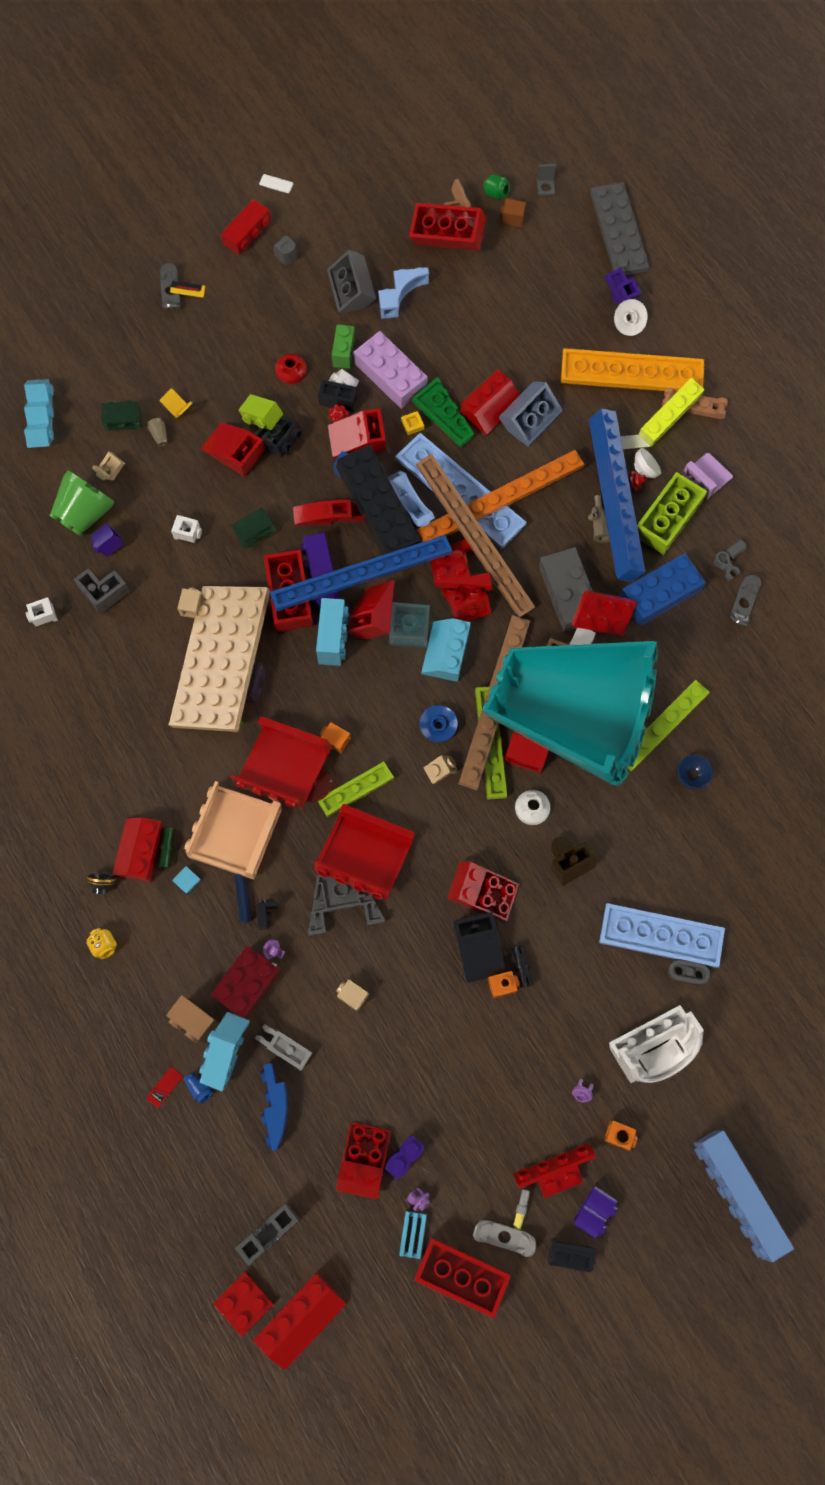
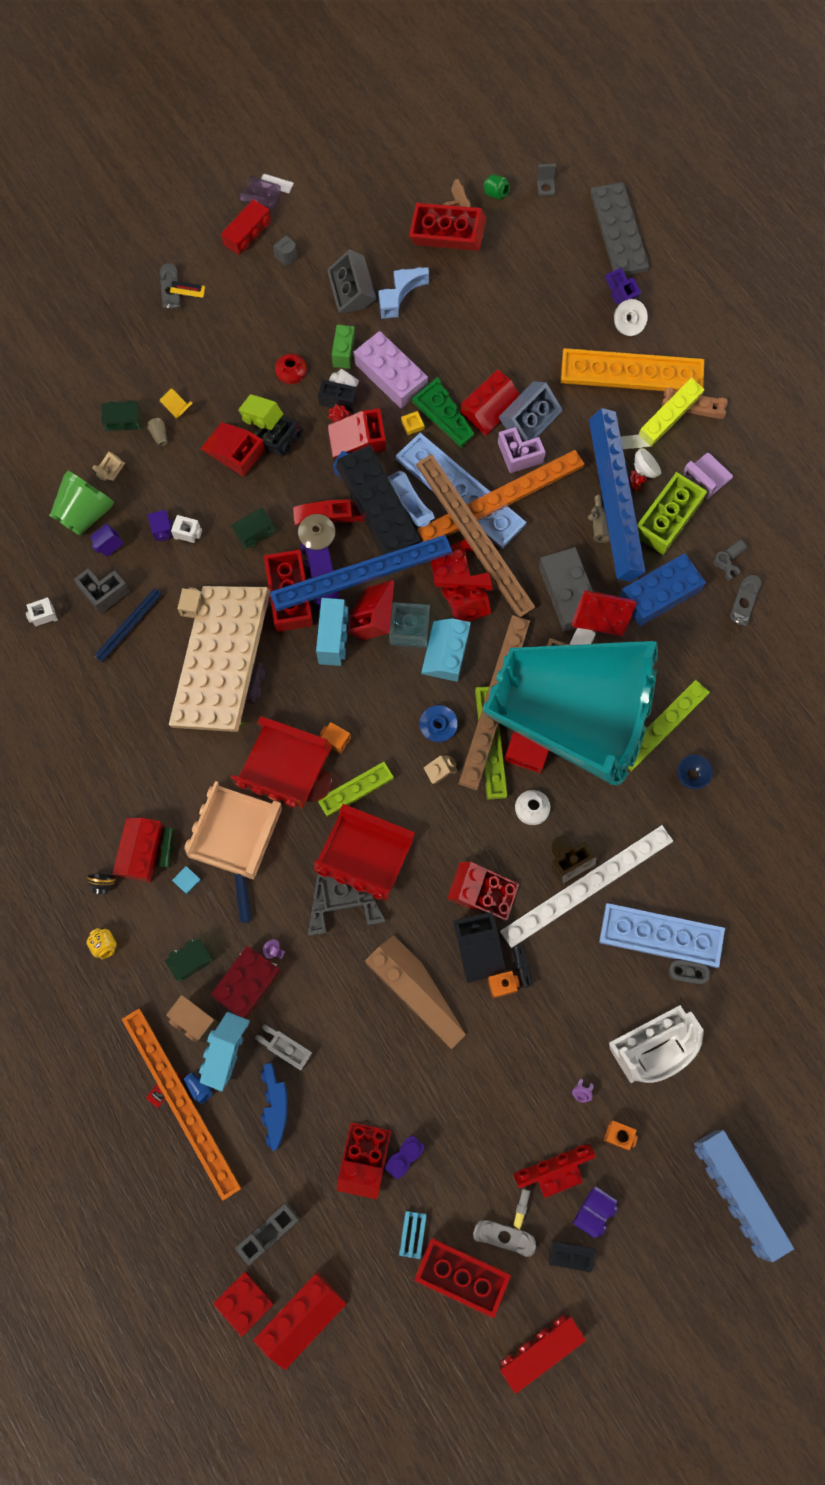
(39, 413): medium azure brick -> none
(128, 625): none -> dark blue axle
(161, 525): none -> dark purple brick
(181, 1104): none -> orange plate
(189, 959): none -> clear green brick
(262, 191): none -> clear purple bracket
(264, 917): black bracket -> none
(320, 539): none -> dark tan dish
(352, 994): tan brick -> none
(415, 987): none -> medium nougat wedge
(419, 1199): medium lavender plate -> none
(513, 212): dark orange brick -> none
(520, 454): none -> lavender brick
(542, 1353): none -> red brick
(586, 886): none -> white plate

